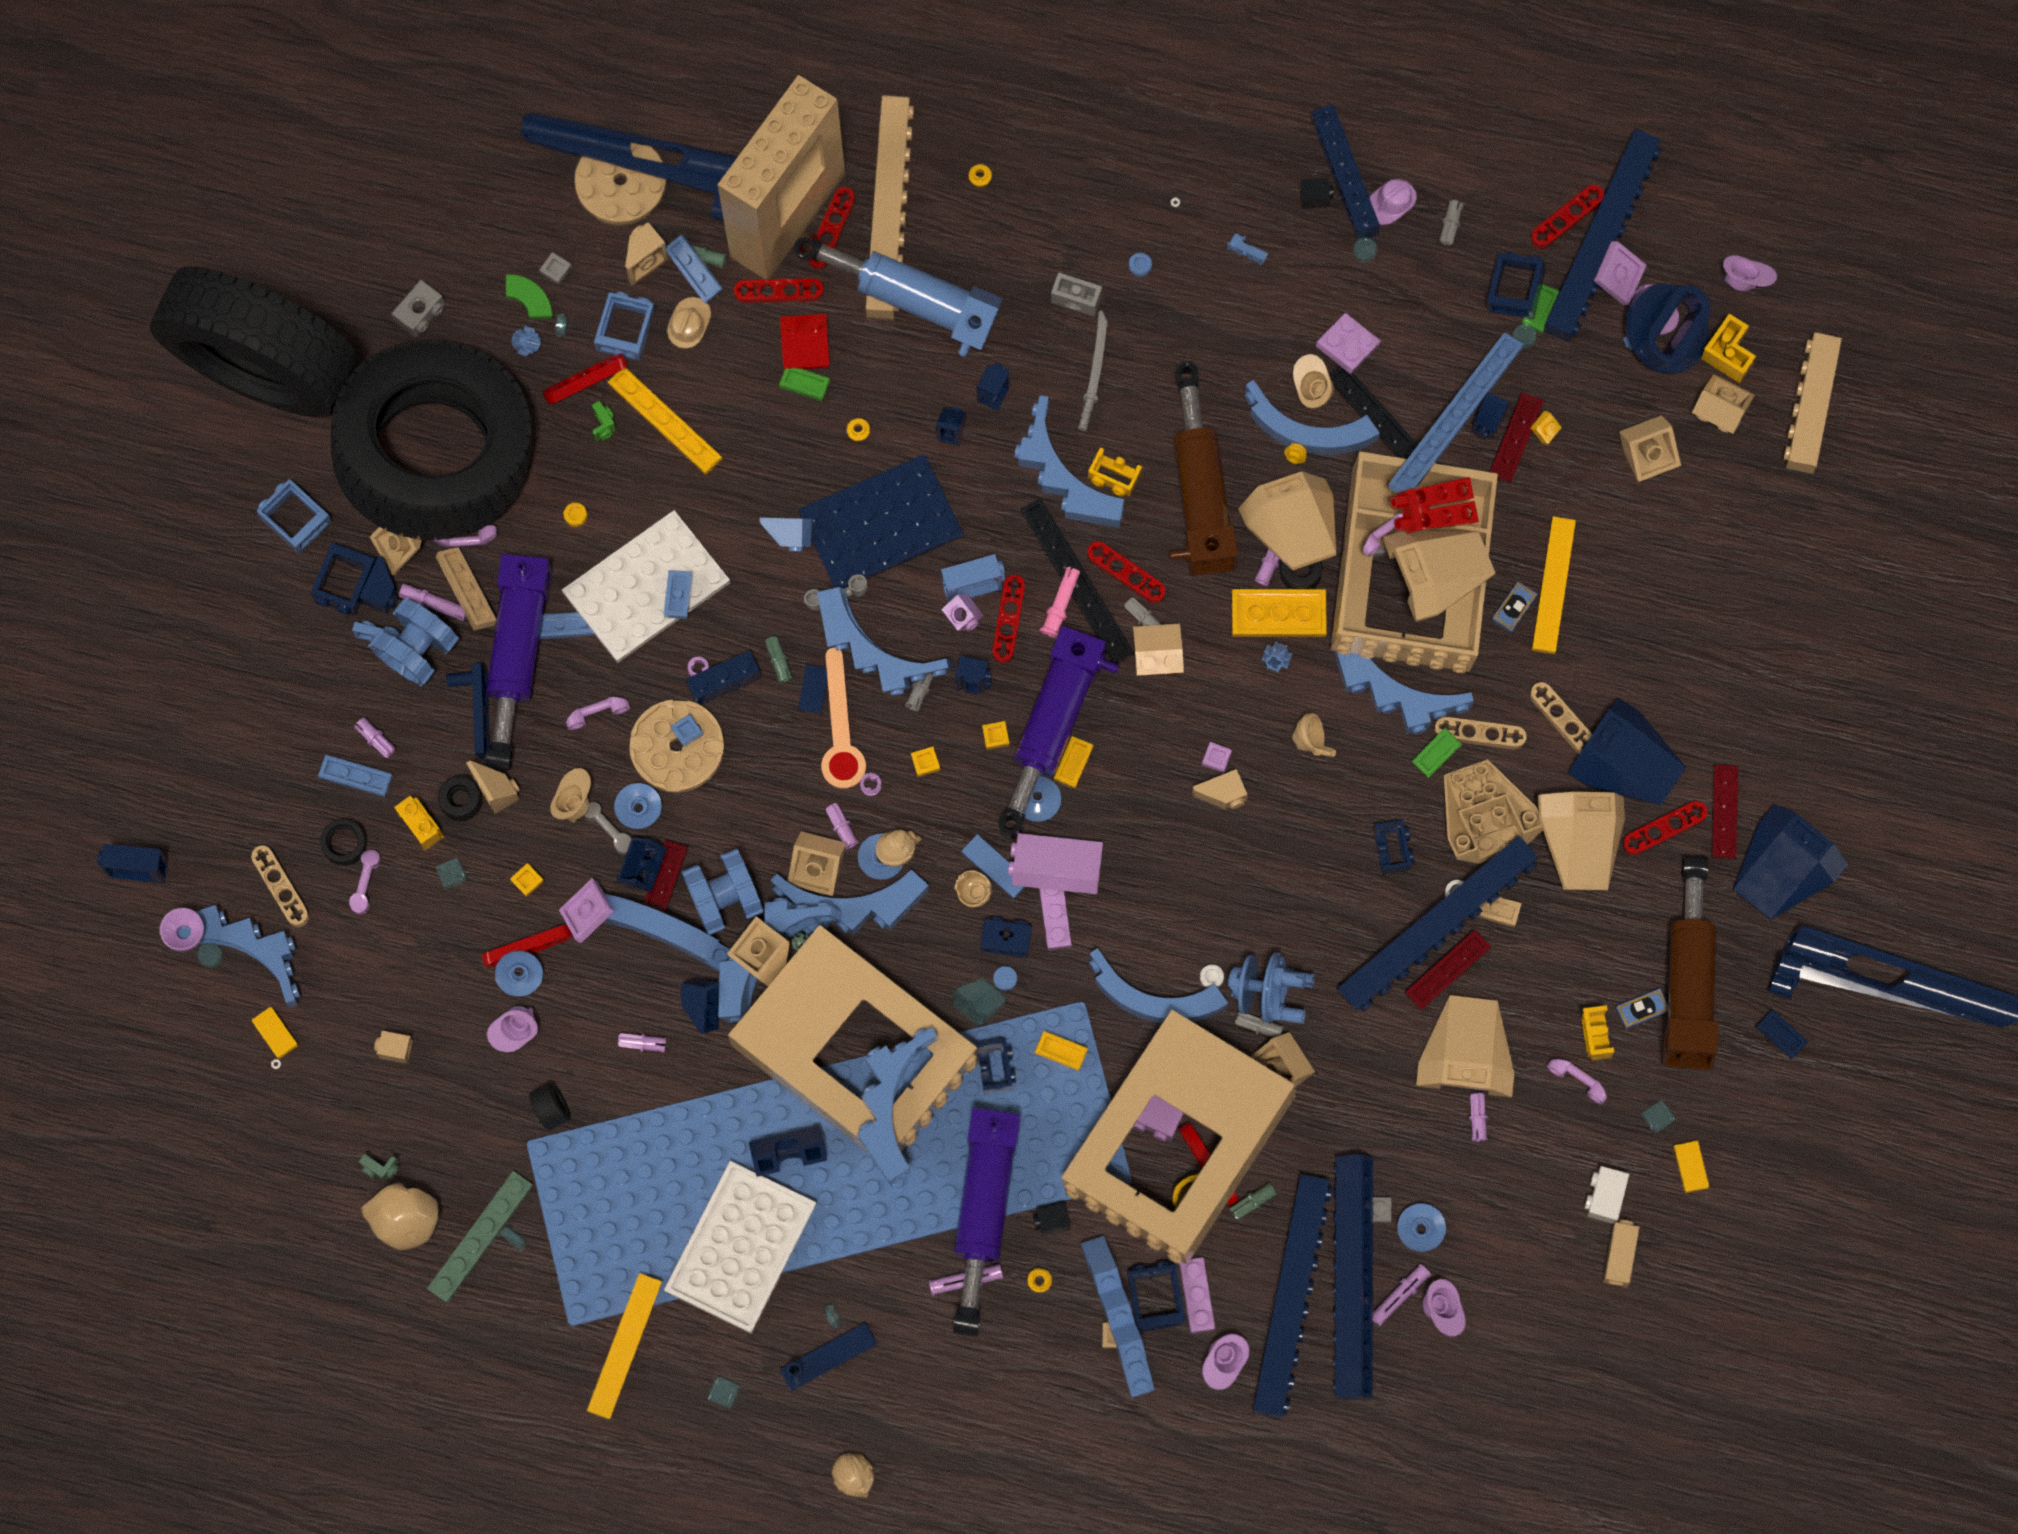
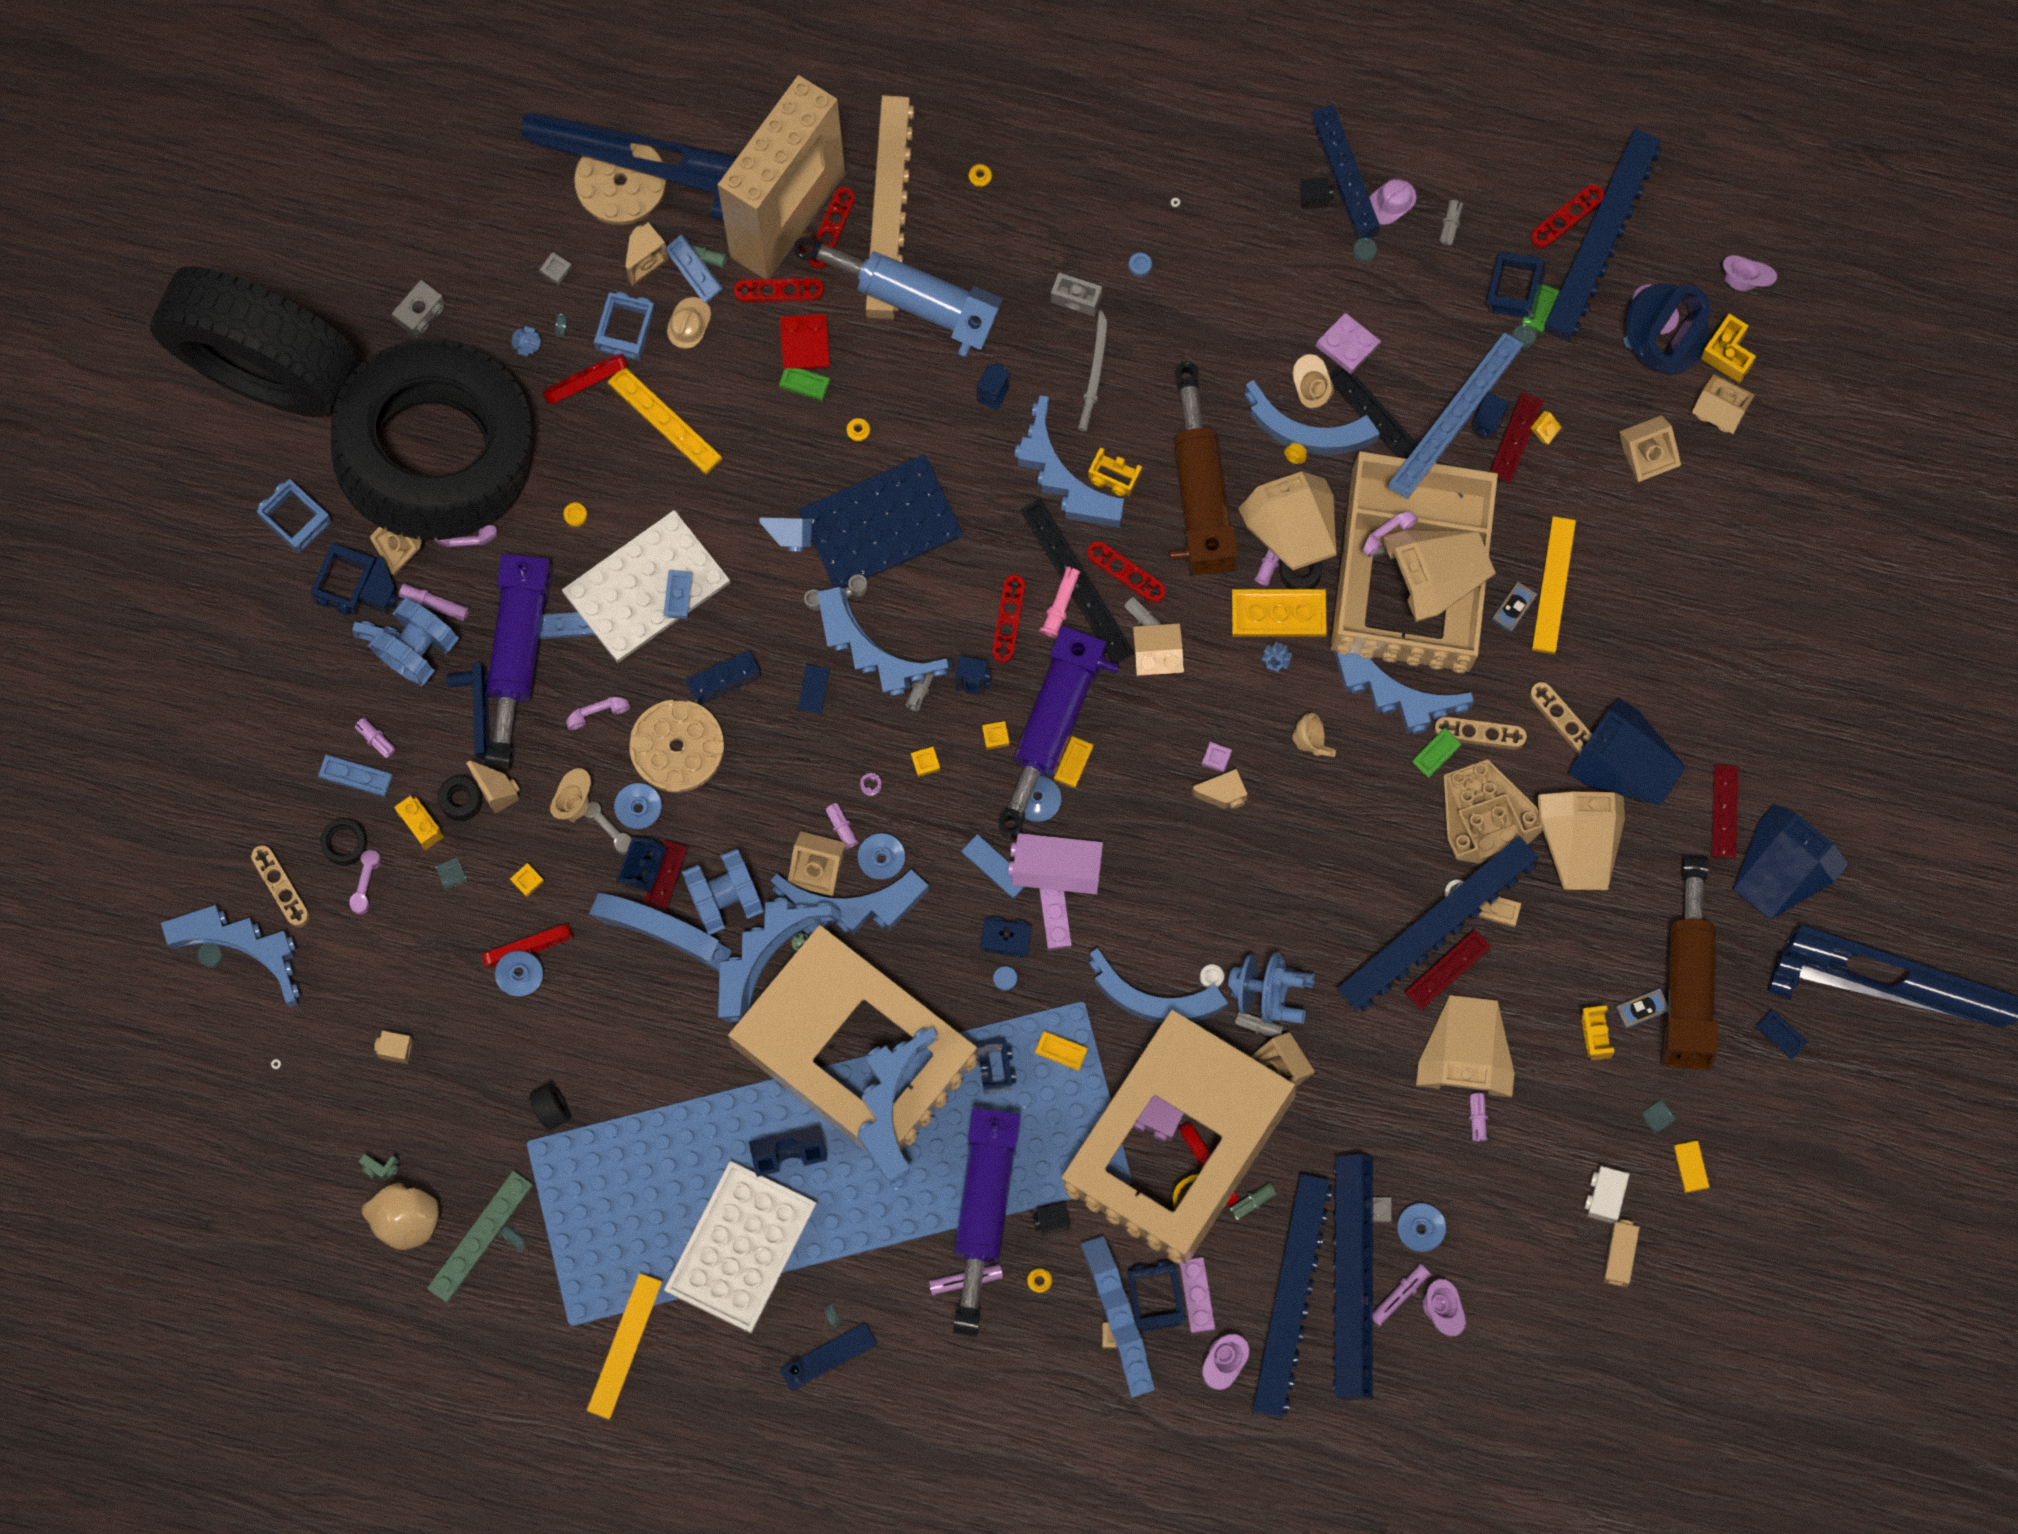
(133, 863): dark blue window -> none
(174, 921): lavender piece -> none
(274, 1033): yellow tile -> none
(466, 588): tan plate -> none
(512, 1029): lavender piece -> none
(530, 295): bright green tile -> none
(586, 910): lavender tile -> none
(605, 417): bright green bracket -> none
(641, 1042): lavender axle -> none
(686, 730): medium blue tile -> none
(695, 660): lavender bush -> none
(701, 1003): dark blue slope -> none
(723, 1392): clear light blue tile -> none
(761, 951): tan slope -> none
(778, 659): sand green axle -> none
(843, 763): light nougat piece -> none
(853, 1475): tan hair -> none
(896, 847): tan hat -> none
(951, 425): dark blue slope -> none
(954, 609): lavender brick -> none
(973, 577): medium blue window -> none
(973, 888): tan hair -> none
(978, 1001): clear light blue slope -> none
(1250, 251): medium blue piece -> none
(1403, 834): dark blue window -> none
(1417, 503): red hips -> none
(1596, 1090): lavender bar -> none
(1620, 273): lavender plate -> none
(1666, 830): red beam -> none
(1813, 402): tan brick -> none

